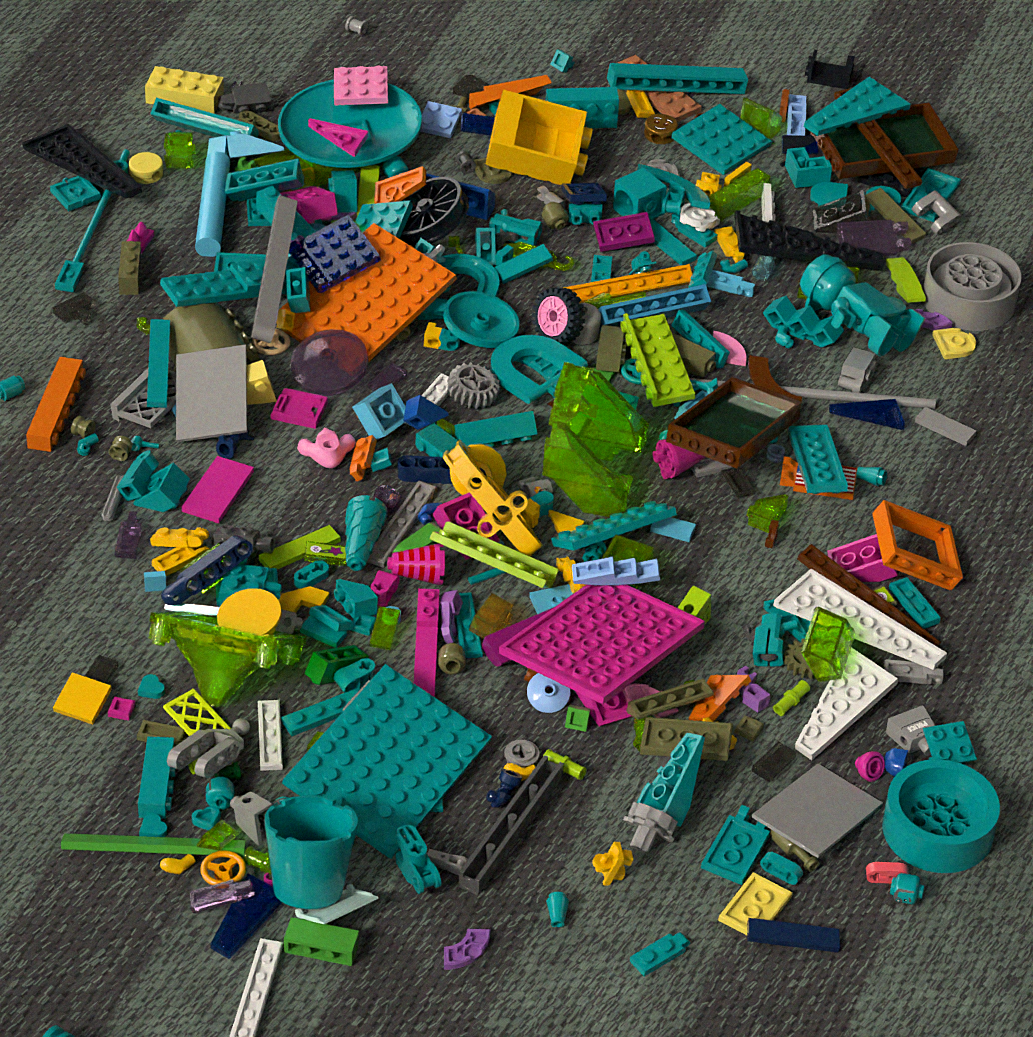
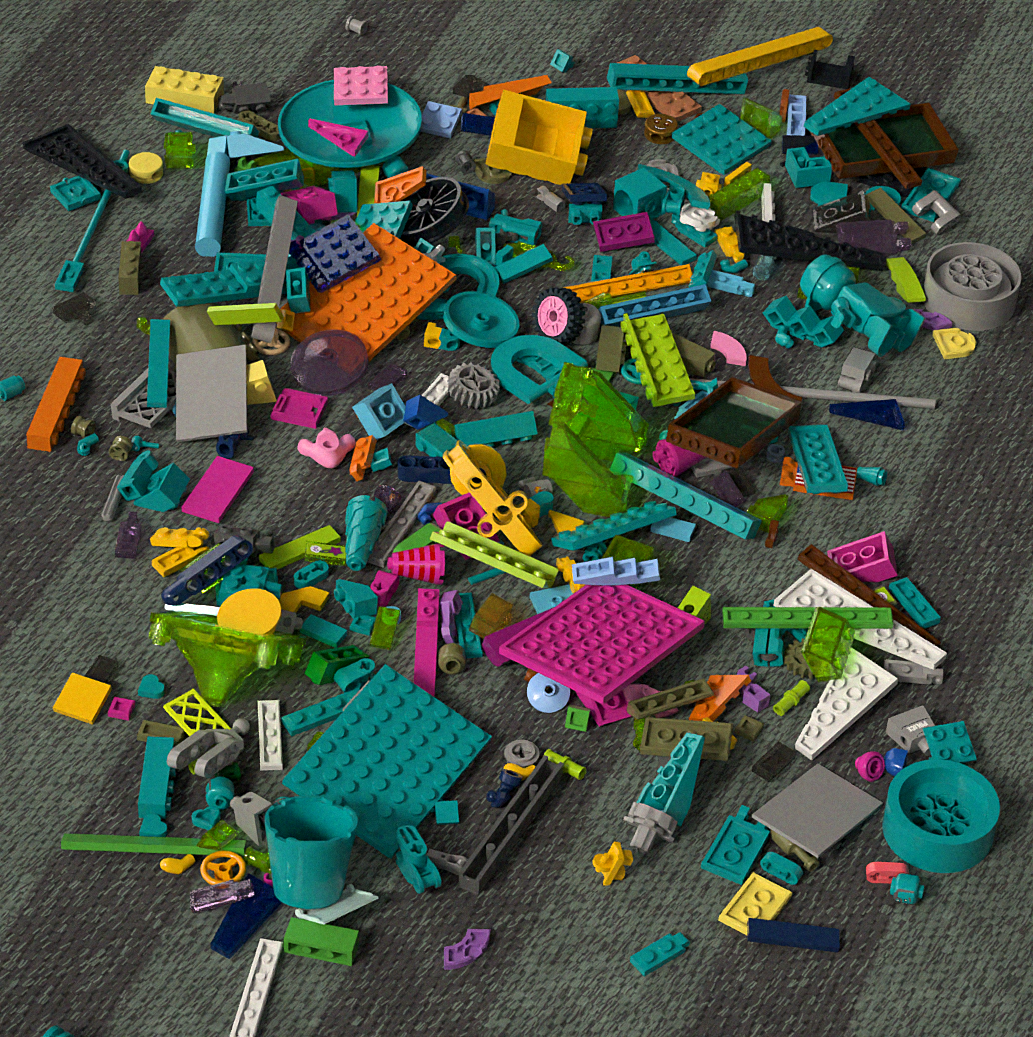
(154, 581): medium azure tile -> none
(245, 314): none -> lime tile
(331, 618): teal tile -> none
(446, 812): none -> teal tile
(555, 215): olive head -> none
(557, 907): teal cone -> none
(687, 496): none -> teal brick
(694, 332): teal plate -> none
(727, 489): none -> clear purple tile
(759, 56): none -> yellow beam
(801, 617): none -> bright green tile
(943, 574): orange window -> none
(945, 426): light grey tile -> none

